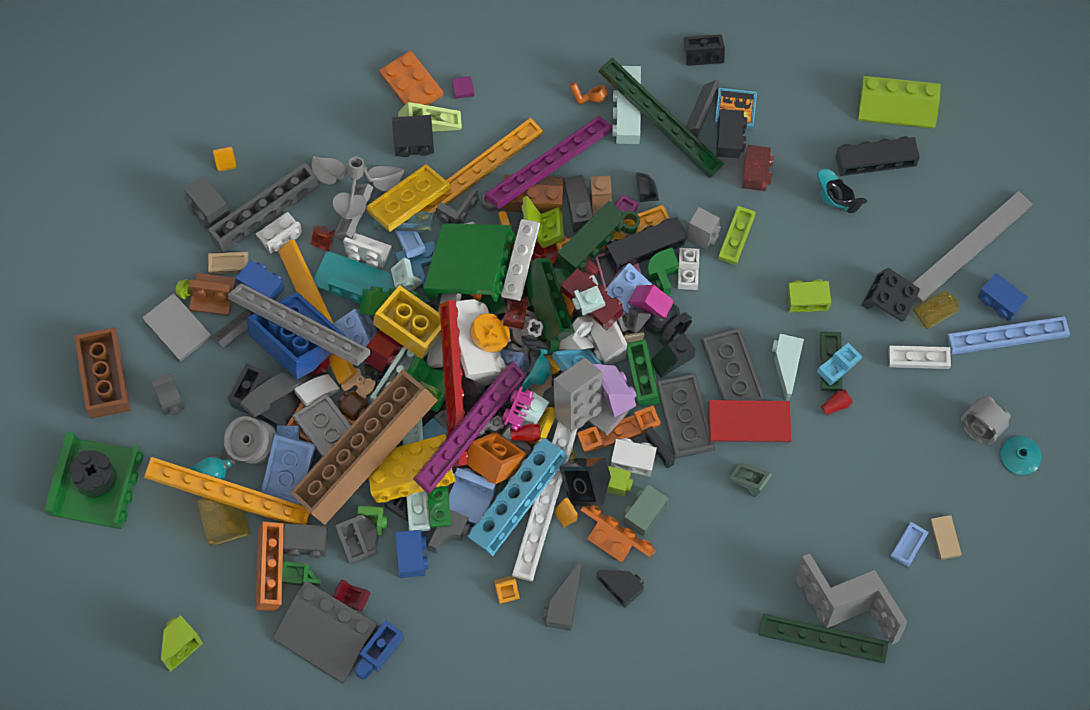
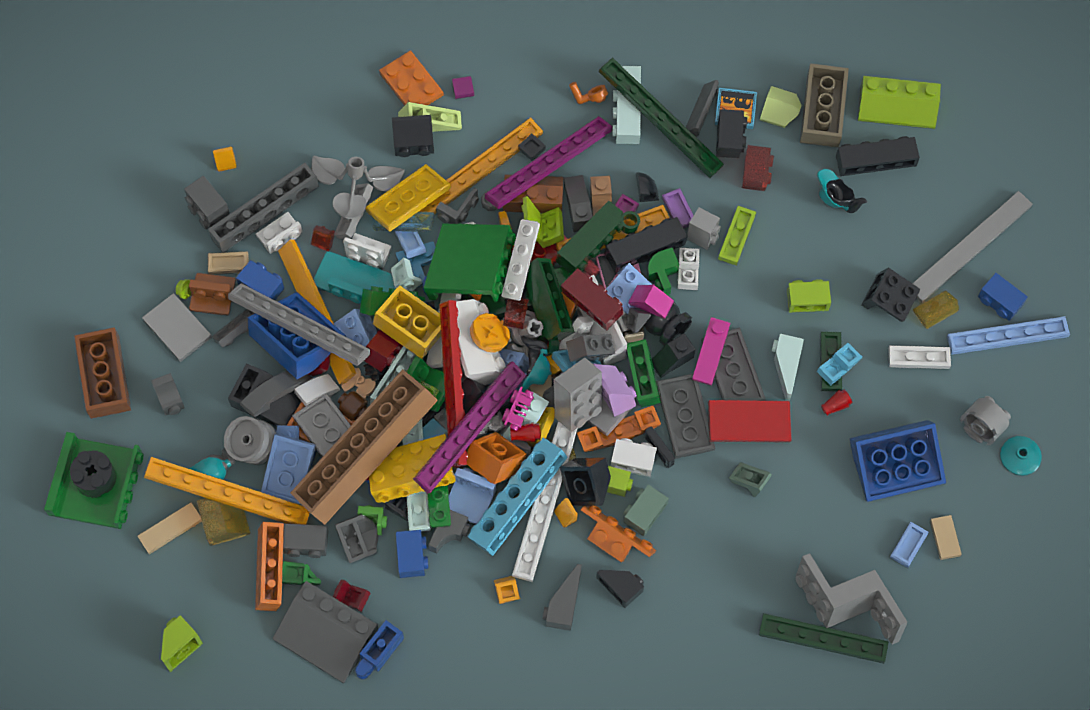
(170, 528): none -> tan tile
(531, 147): none -> black tile
(588, 300): light aqua bracket -> none
(590, 347): none -> dark grey brick
(678, 207): none -> medium lavender tile
(704, 50): black bracket -> none
(711, 351): none -> dark pink slope
(780, 107): none -> yellowish green slope
(824, 105): none -> dark tan brick
(898, 460): none -> blue slope

